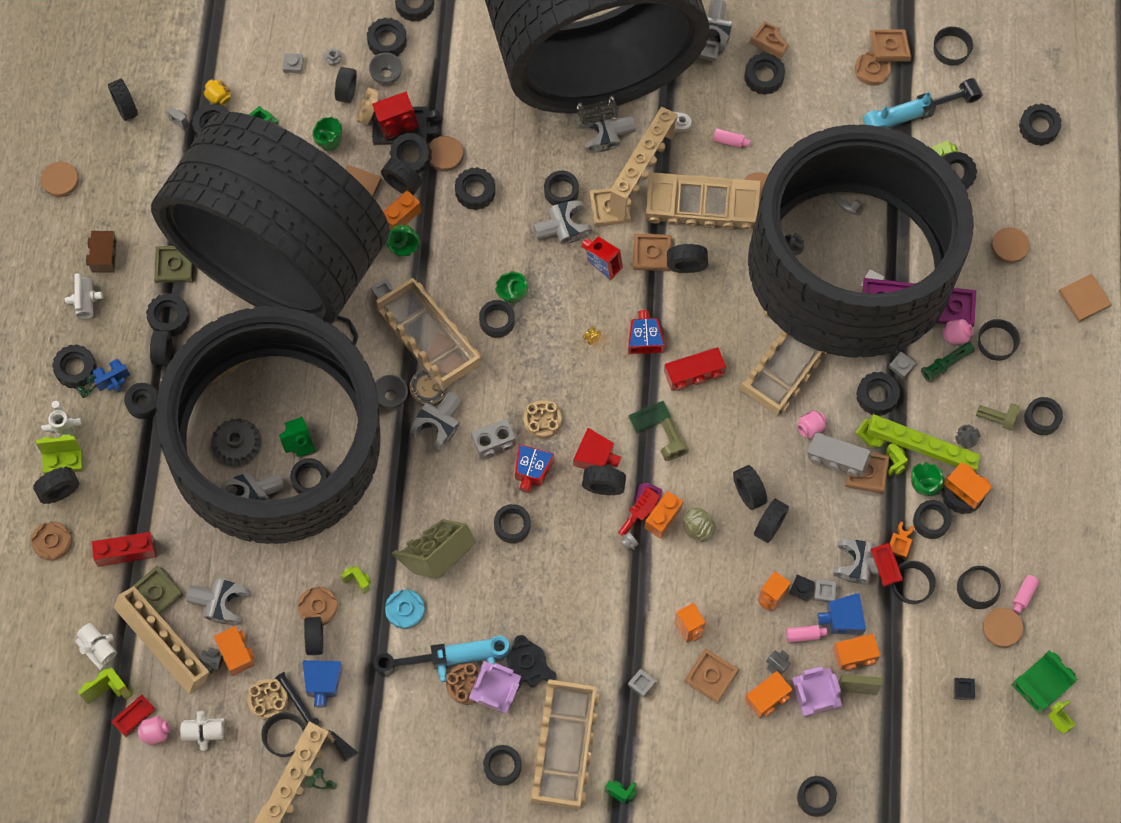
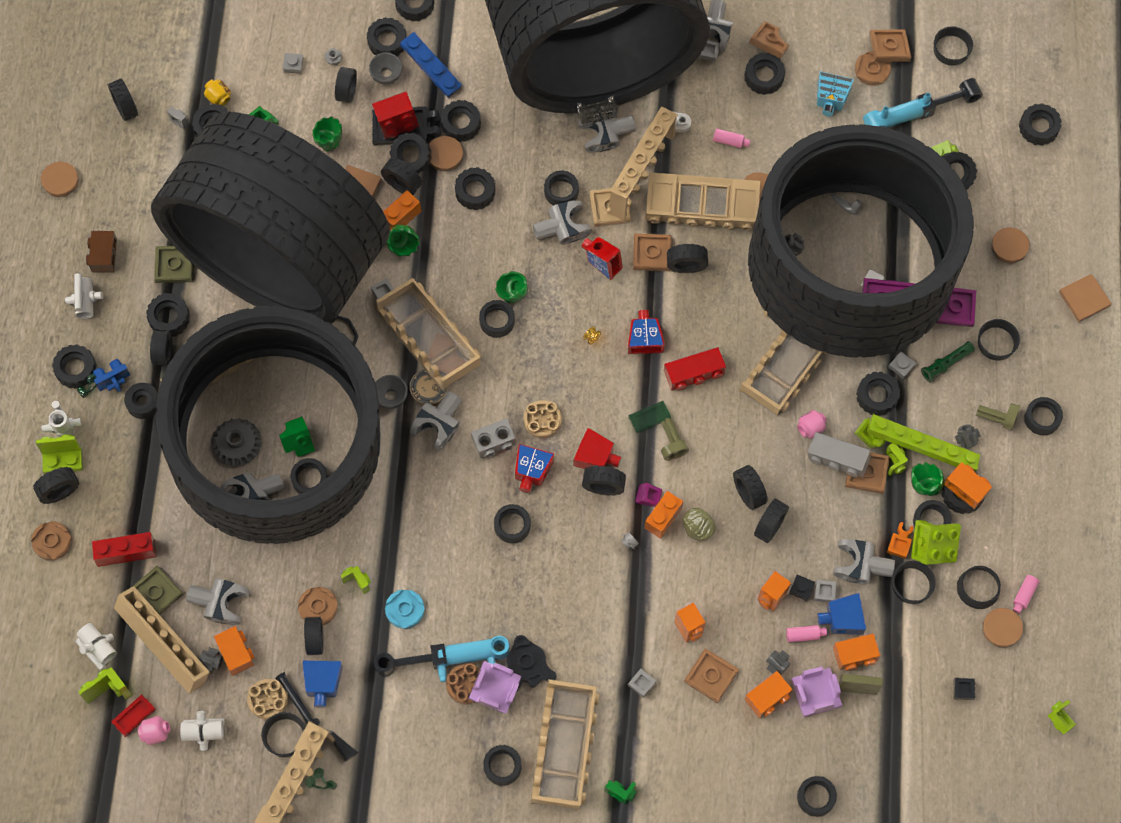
(367, 111): tan tile -> none
(430, 64): none -> blue plate
(437, 548): olive wedge -> none
(464, 107): none -> black tyre
(640, 510): red piece -> none
(832, 92): none -> medium azure torso
(886, 564): red tile -> none
(935, 542): none -> lime bracket
(957, 332): bright pink head -> none
(1044, 682): green panel -> none

